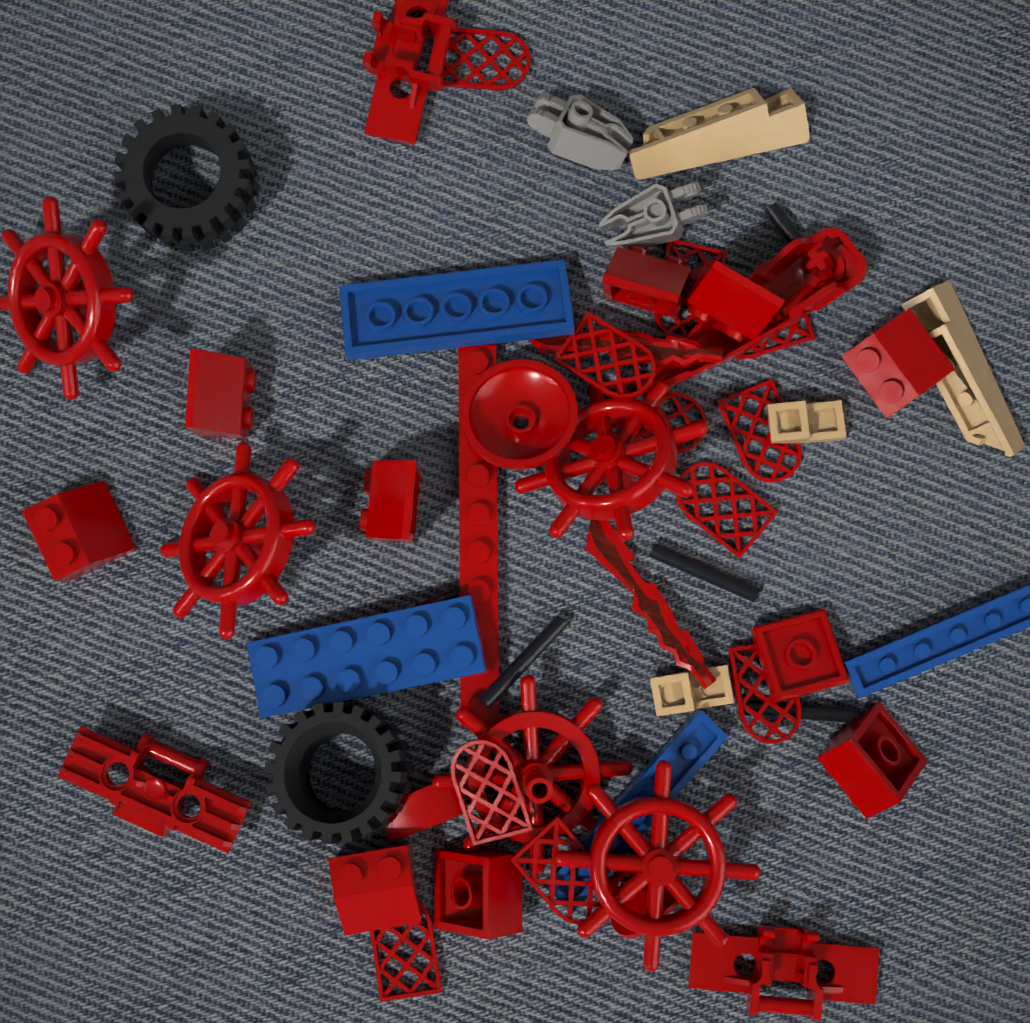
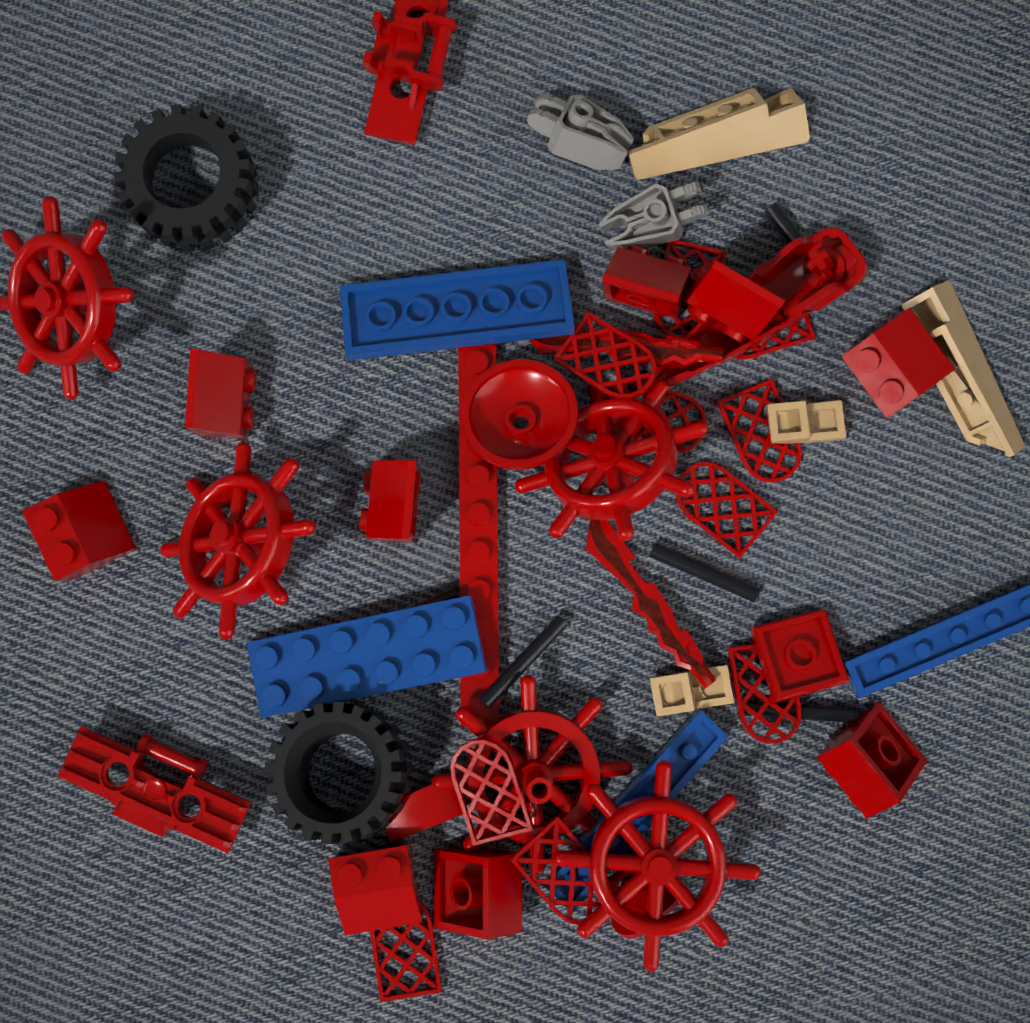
(490, 34): red window -> none
(785, 956): red piece -> none

